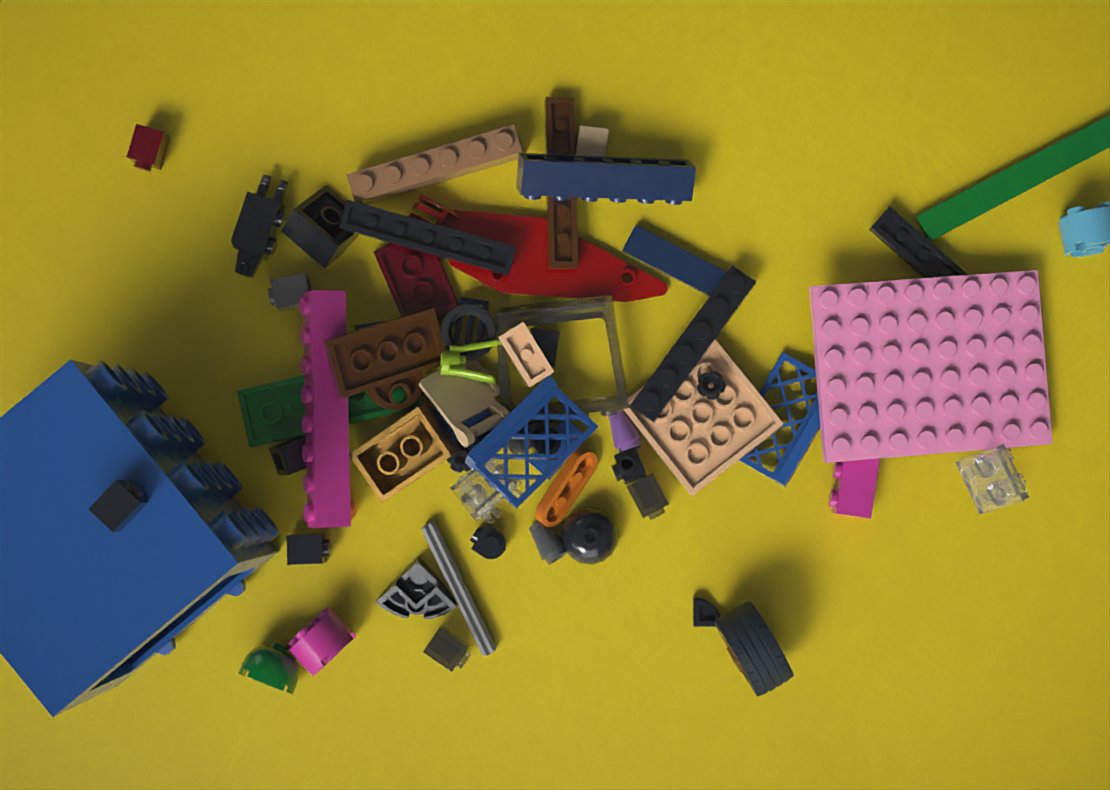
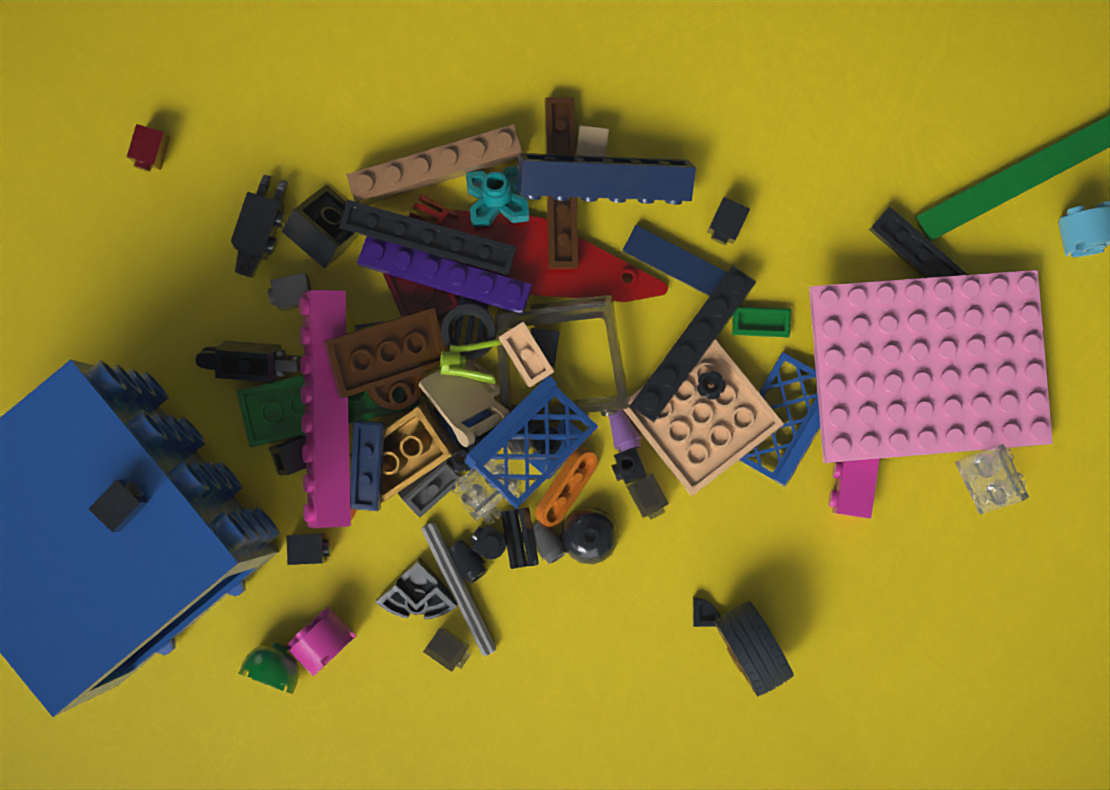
(247, 361): none -> black hinge
(367, 465): none -> dark blue tile
(429, 488): none -> dark grey slope
(445, 275): none -> dark purple plate
(468, 561): none -> black cone
(496, 195): none -> teal plant
(516, 538): none -> black tile
(727, 221): none -> black brick
(761, 322): none -> green tile

